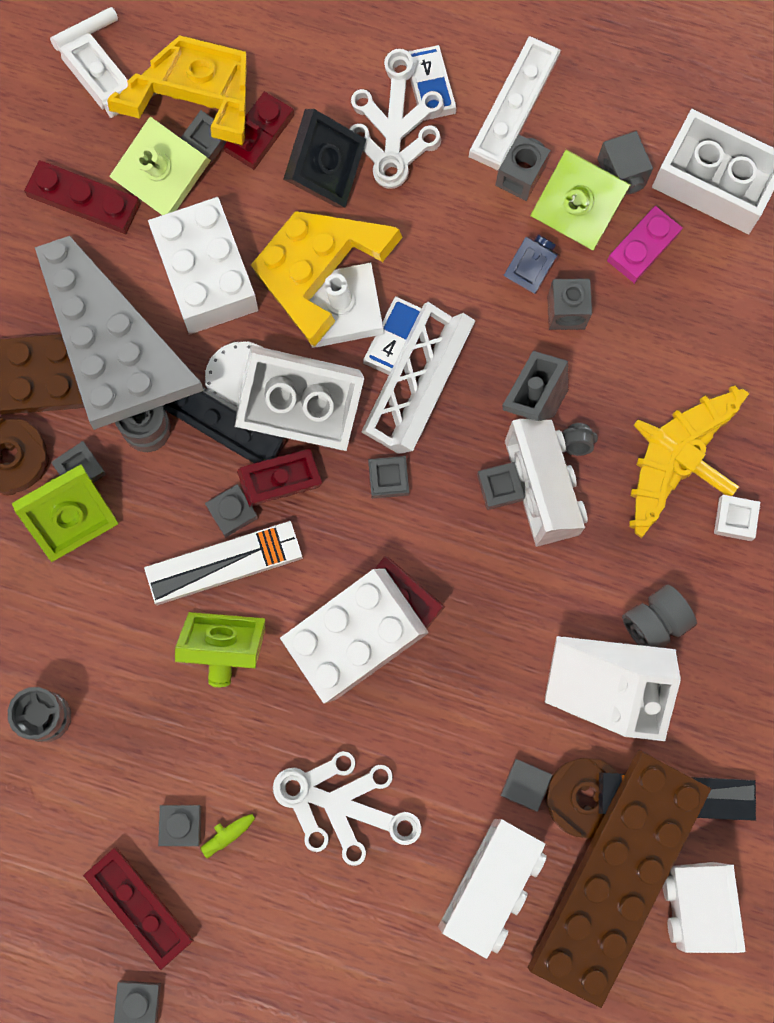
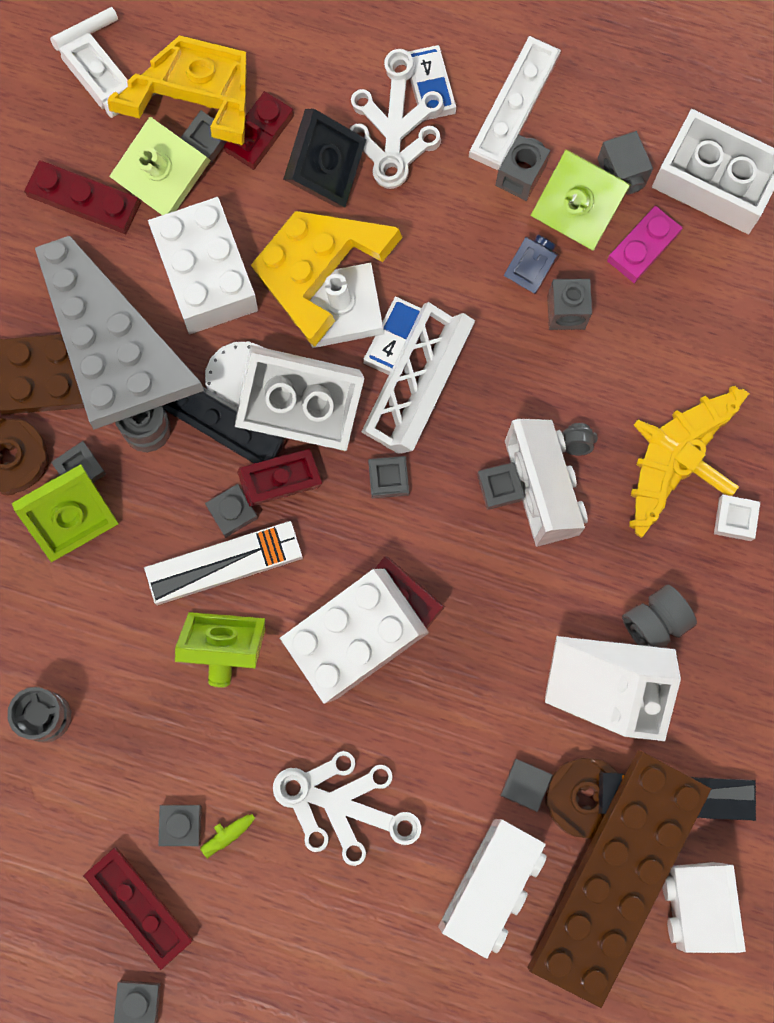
(539, 388): dark grey slope -> none

